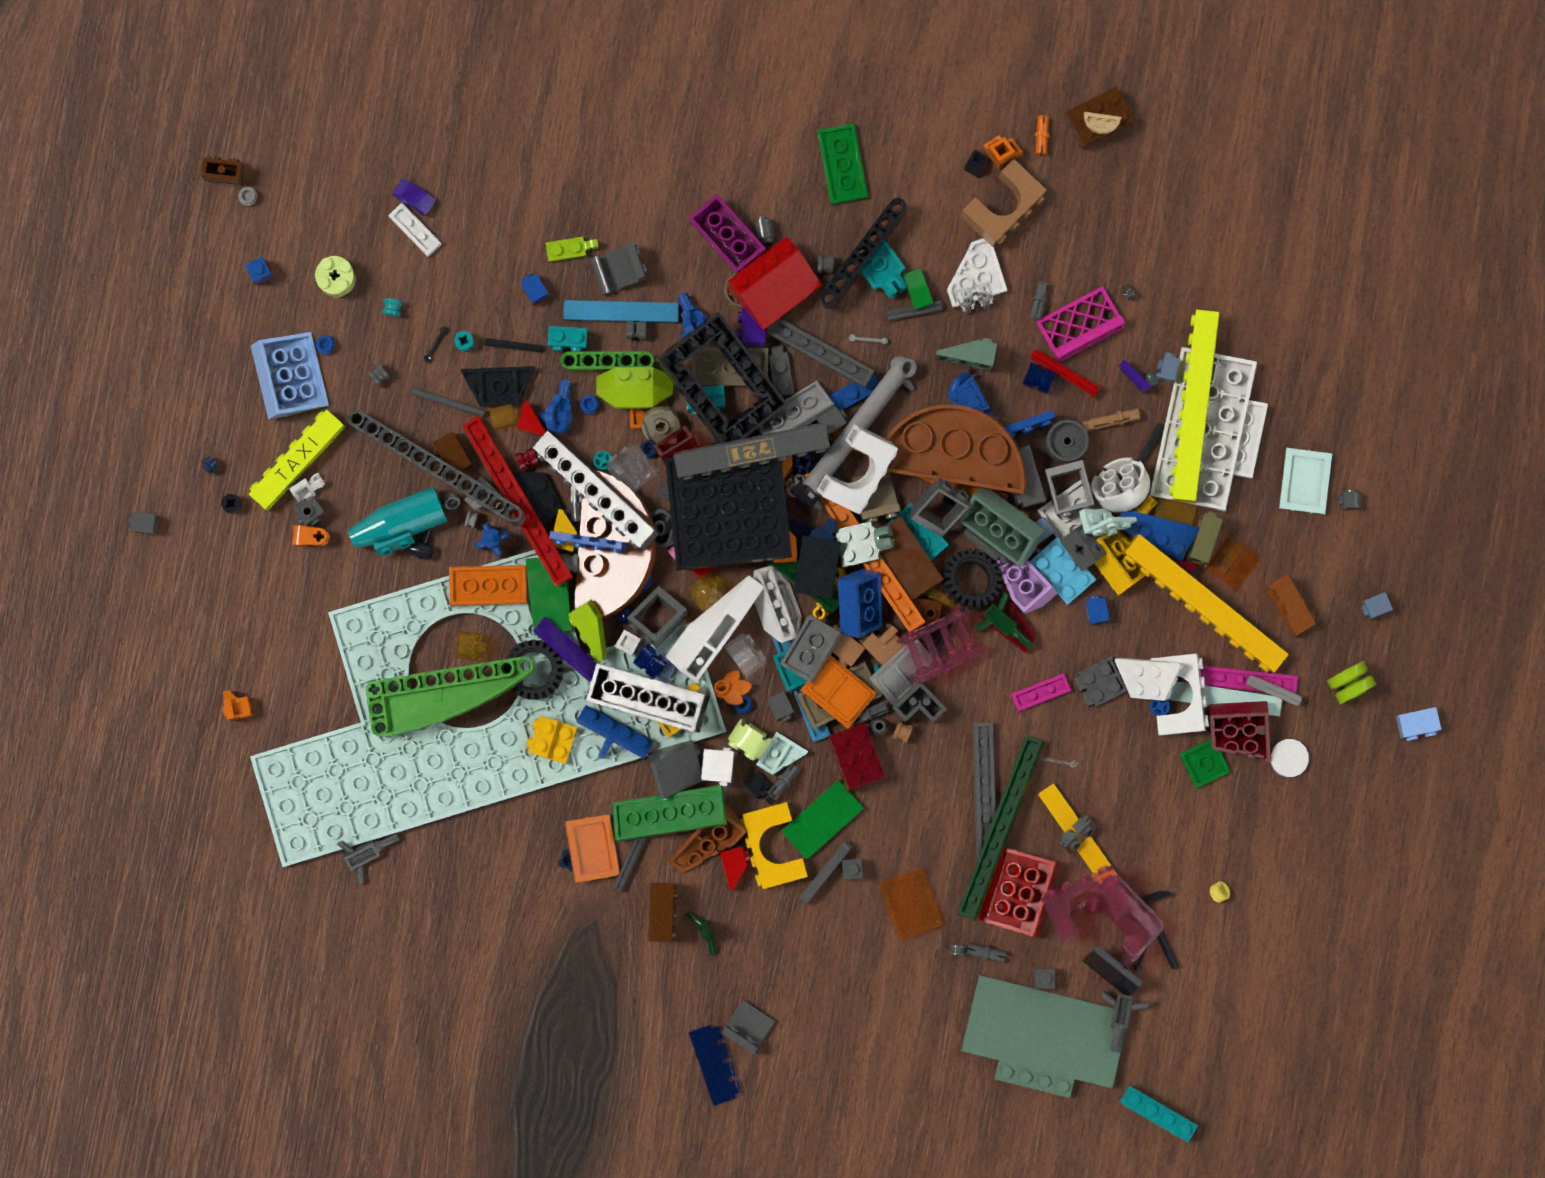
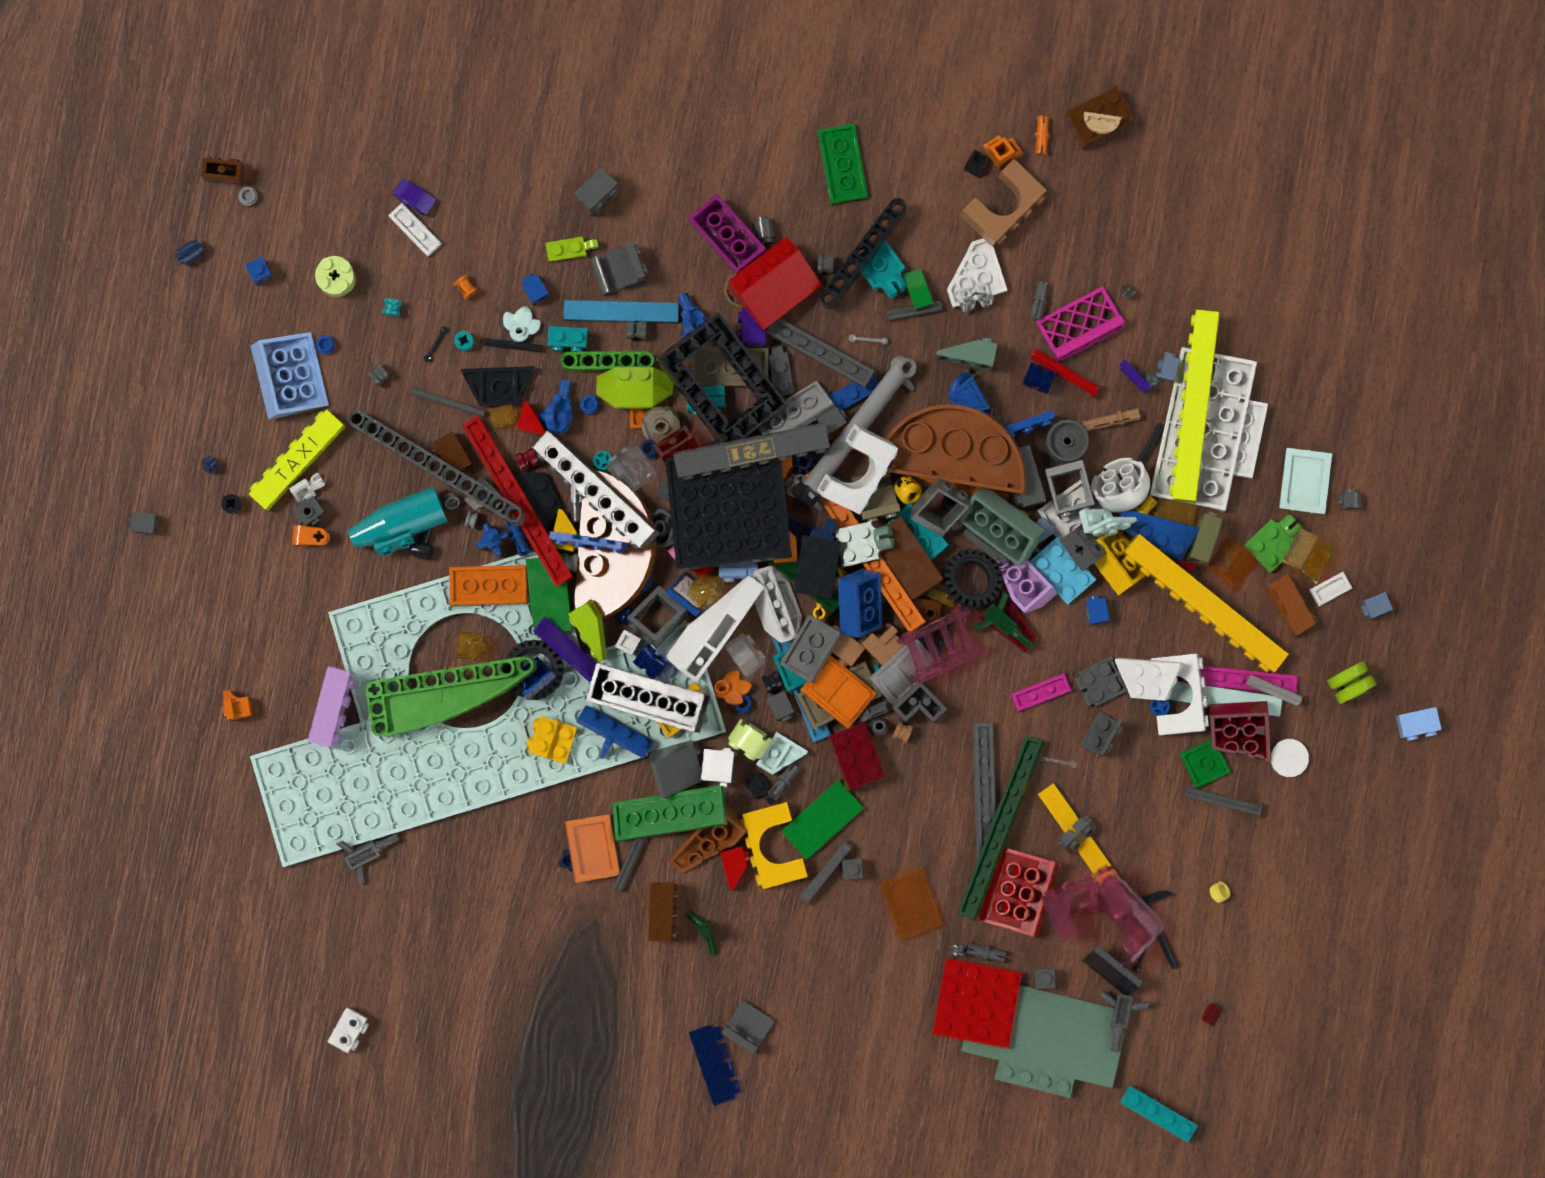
(189, 252): none -> dark blue brick
(331, 707): none -> lavender brick
(348, 1030): none -> white brick
(465, 287): none -> orange bush
(518, 538): none -> blue pin
(522, 321): none -> light aqua plate
(538, 679): none -> clear blue wing
(597, 192): none -> dark grey brick
(679, 593): none -> tile
(737, 571): none -> light blue brick
(772, 682): none -> black wheel
(907, 489): none -> yellow head
(976, 1003): none -> red plate
(1100, 734): none -> dark grey bracket
(1211, 1014): none -> dark red slope
(1223, 801): none -> dark grey axle
(1273, 541): none -> bright green plate
(1308, 556): none -> clear yellow brick
(1330, 589): none -> white tile

